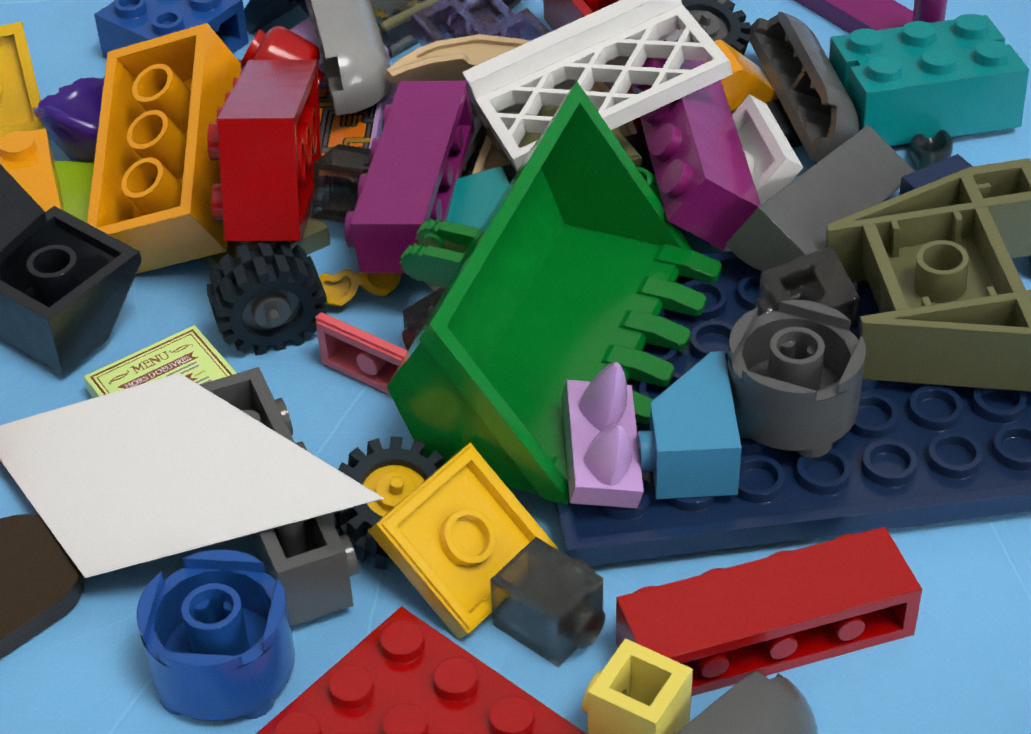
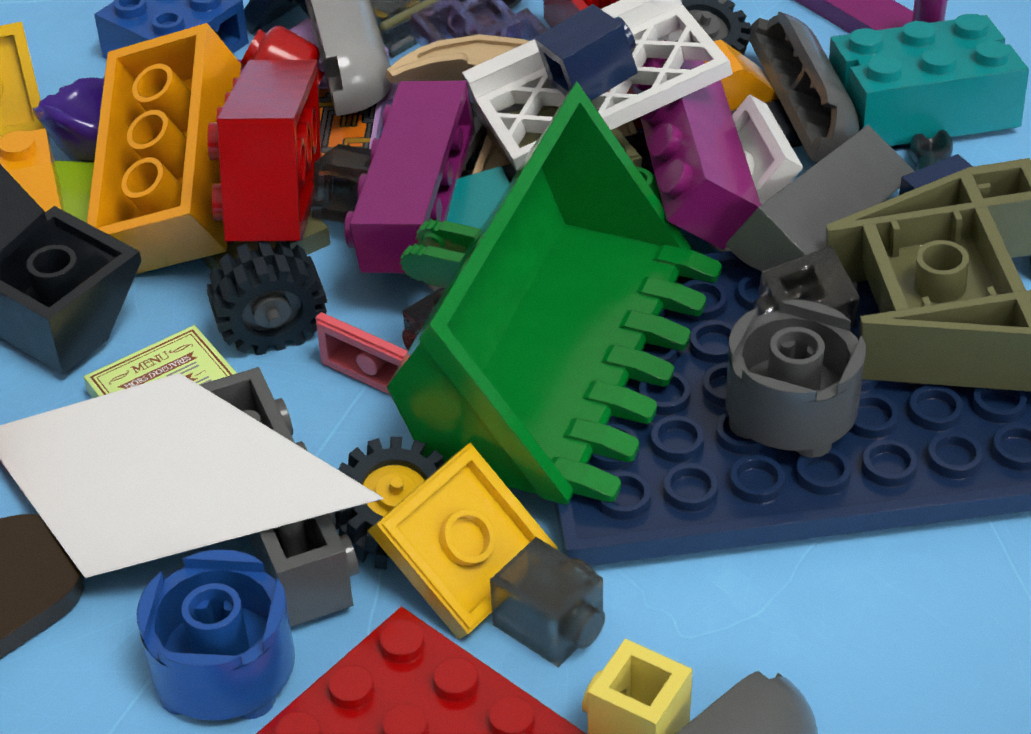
(344, 285): yellow piece -> none
(588, 50): none -> dark blue brick
(602, 440): lavender tile -> none
(694, 435): dark azure slope -> none
(777, 610): red brick -> none

